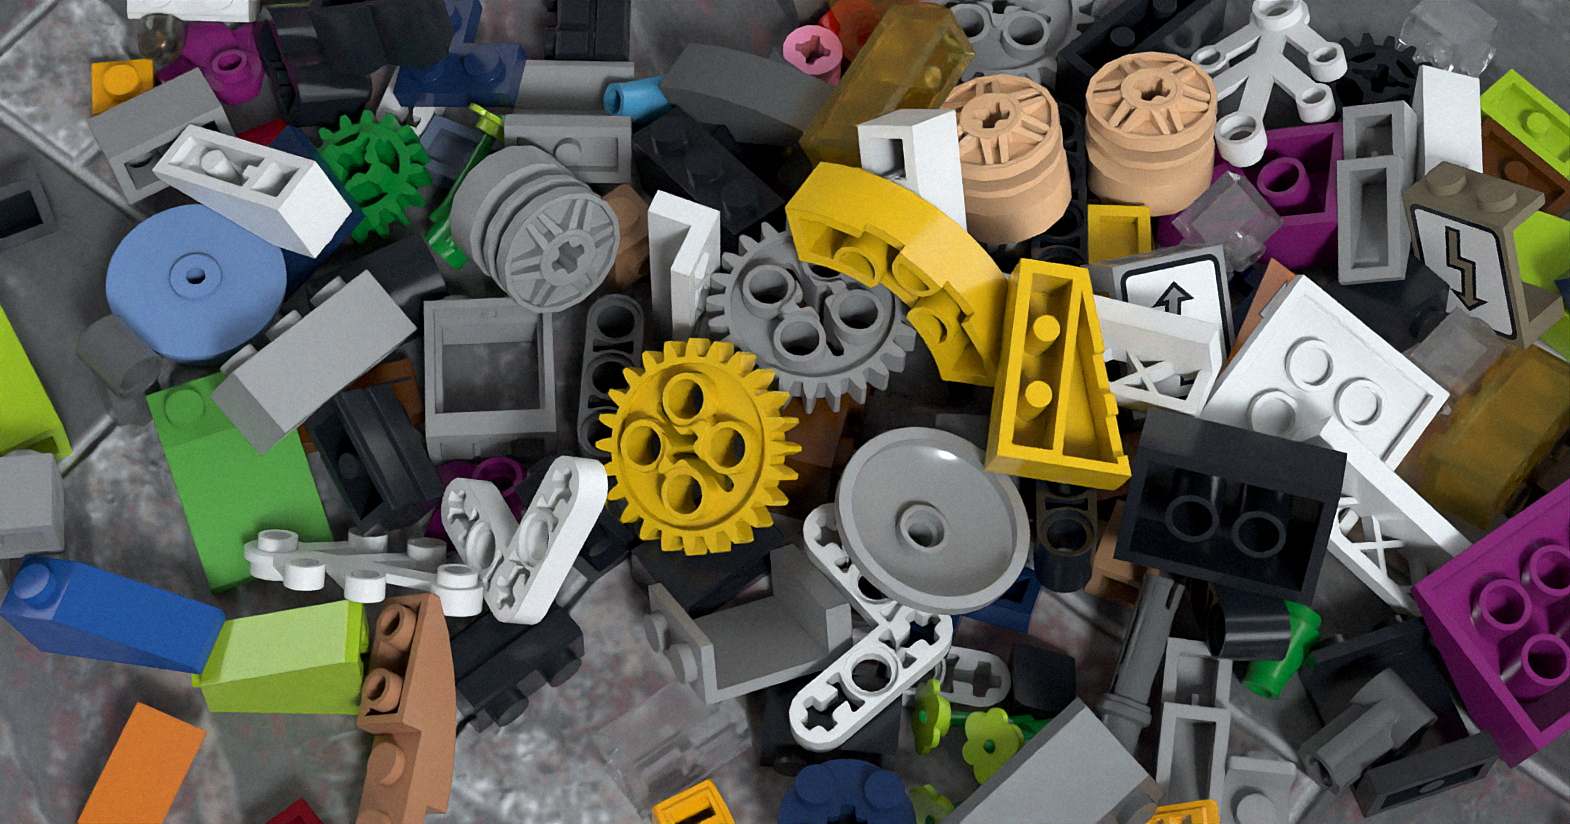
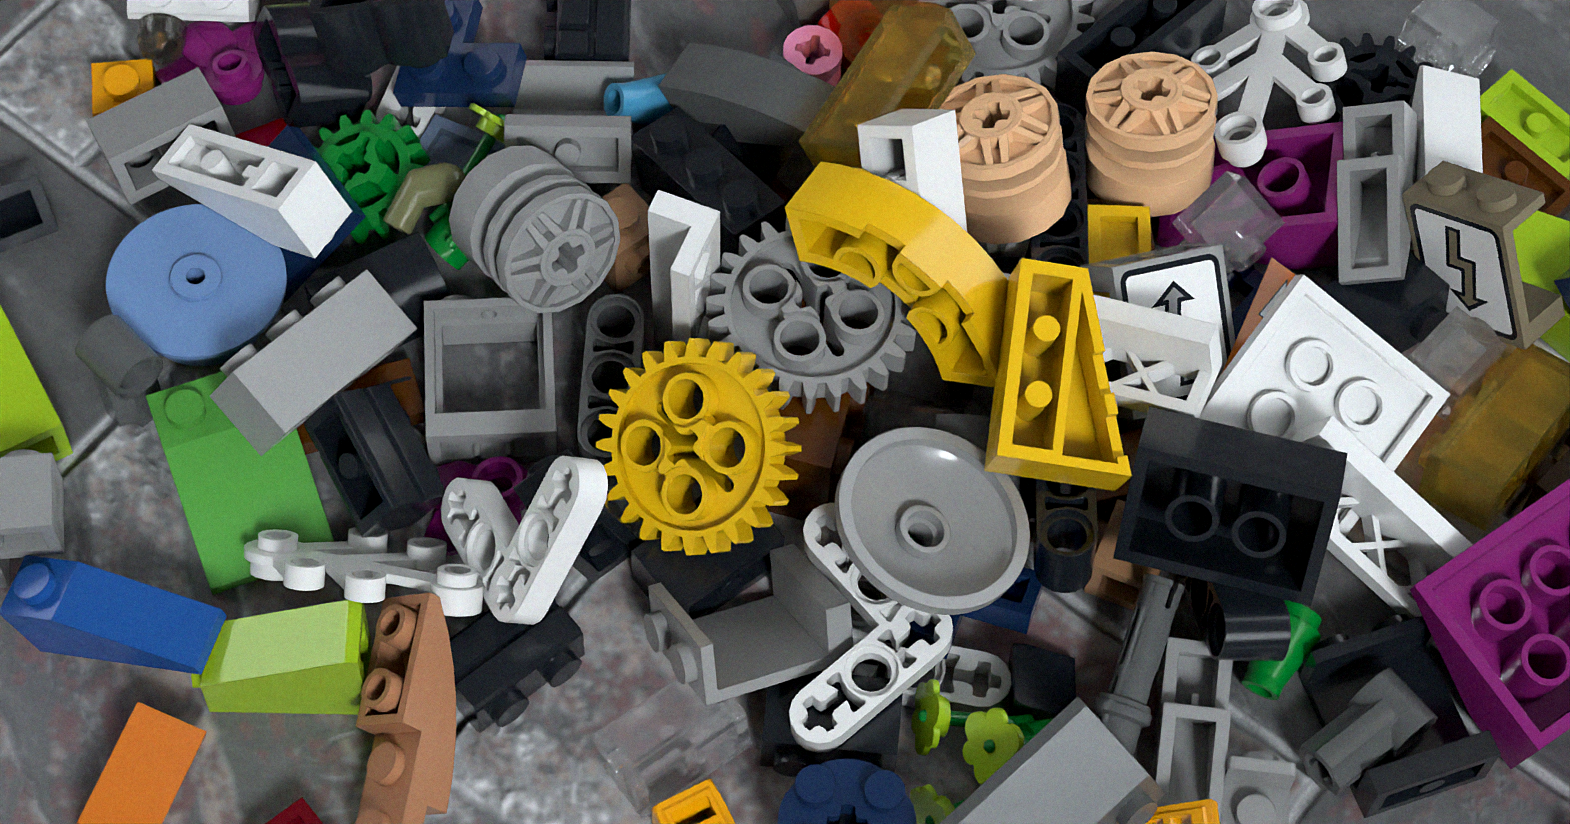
(421, 189): none -> olive arm

